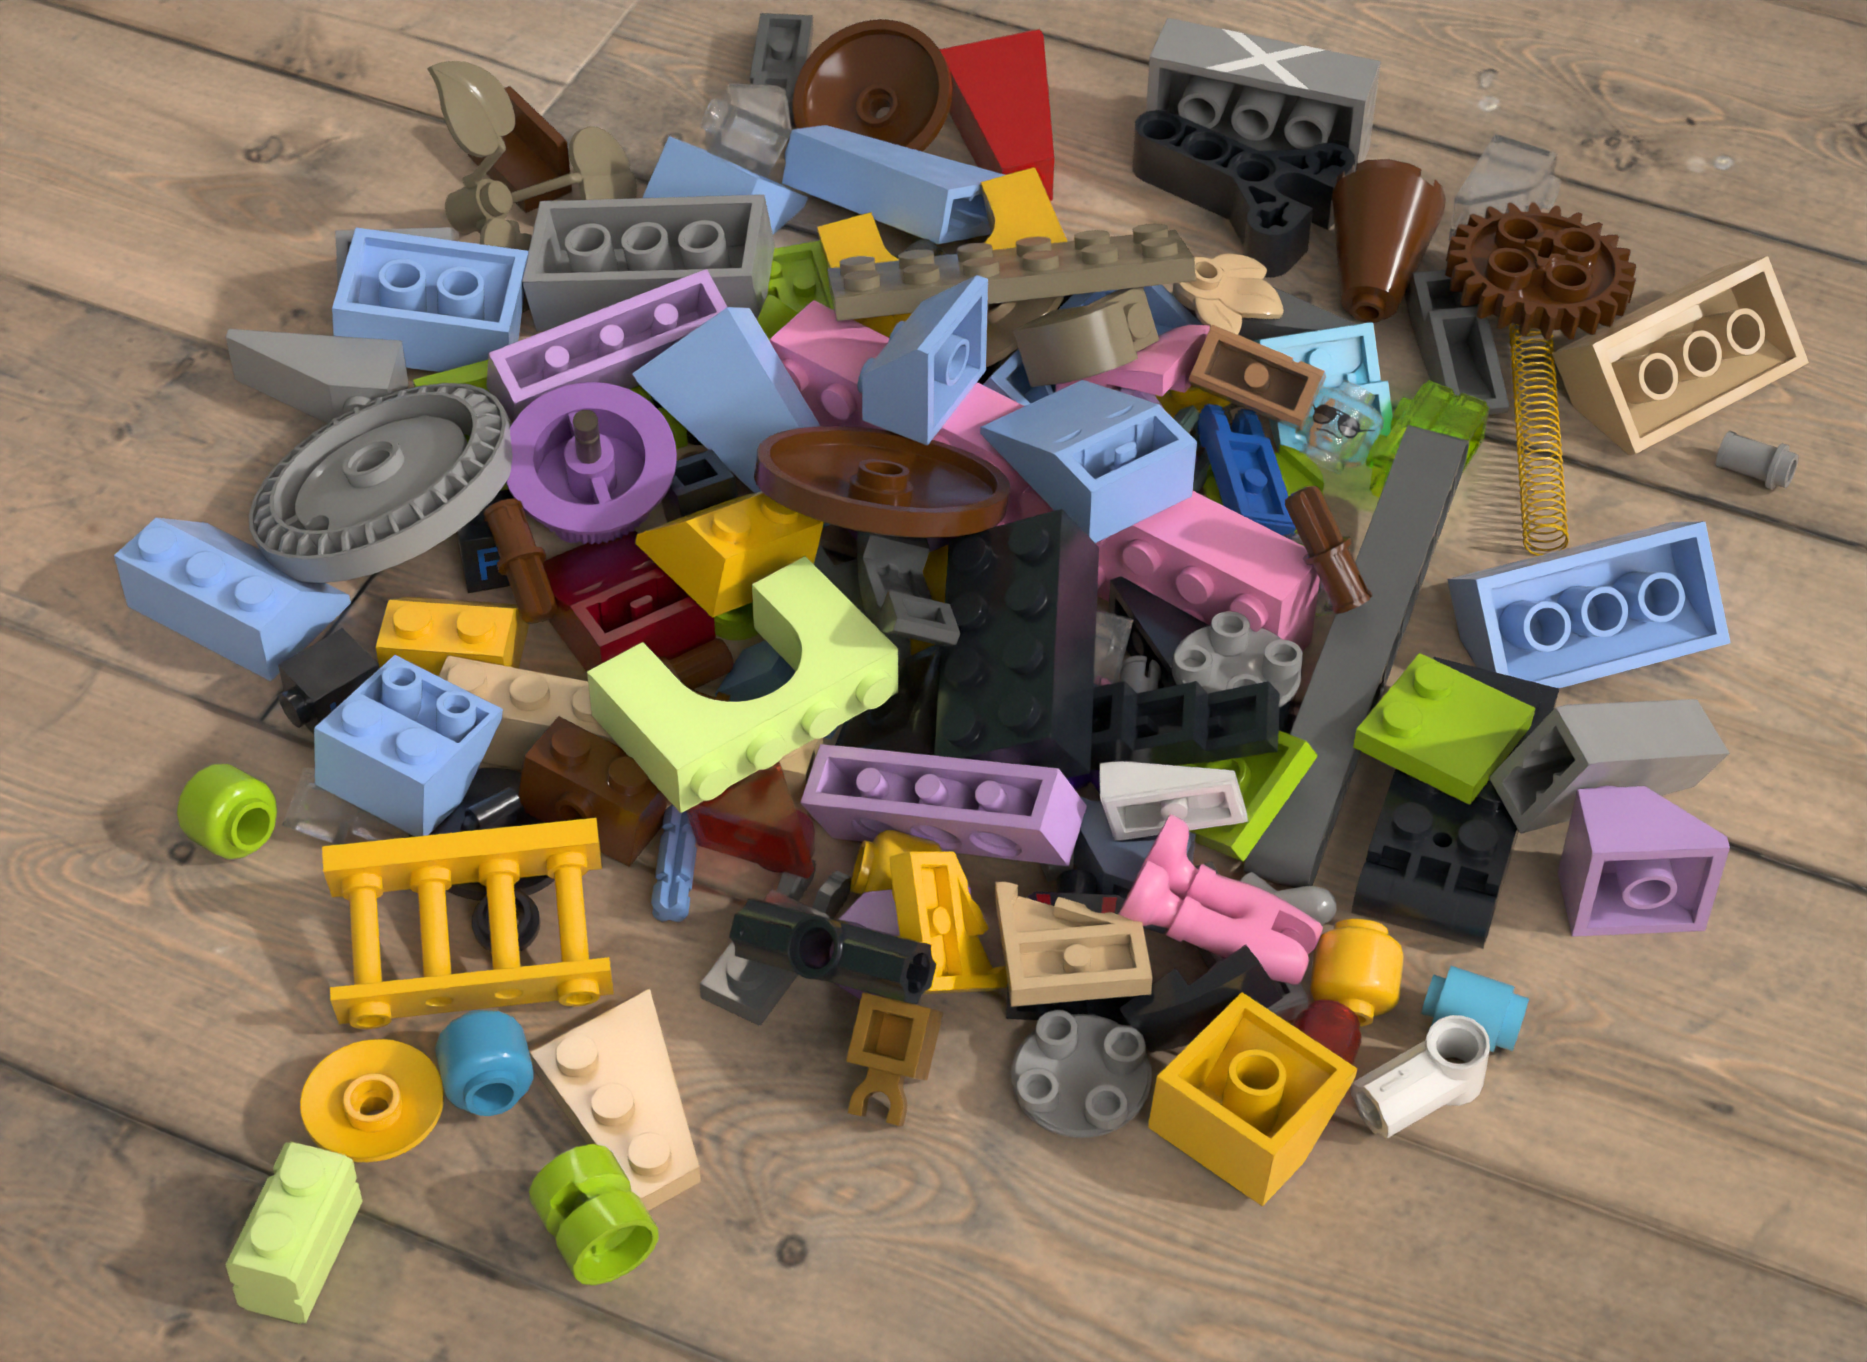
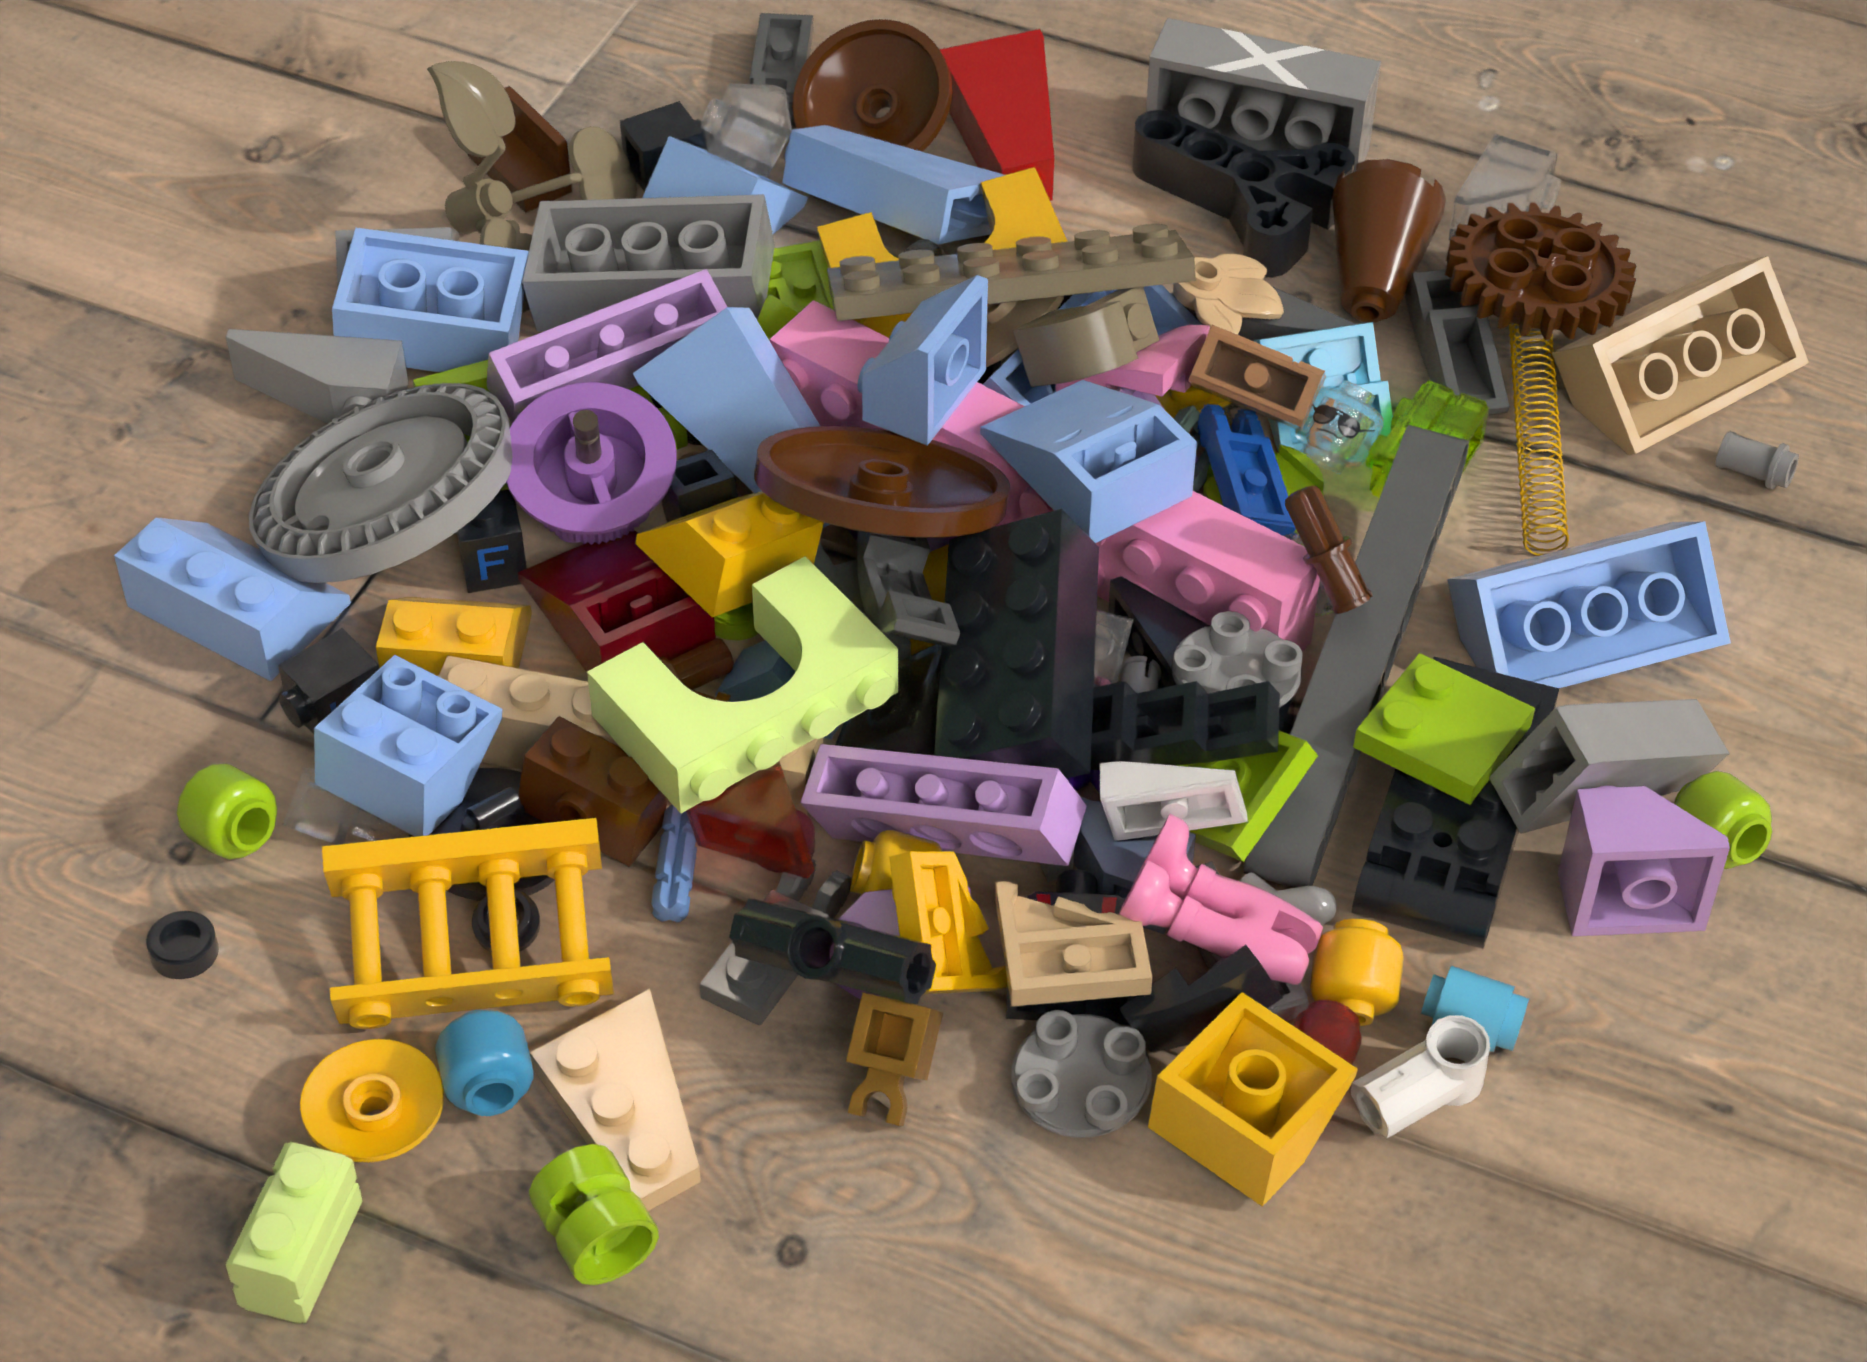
(182, 945): none -> black tile
(521, 560): reddish brown axle -> none
(647, 133): none -> black brick
(1732, 810): none -> lime head

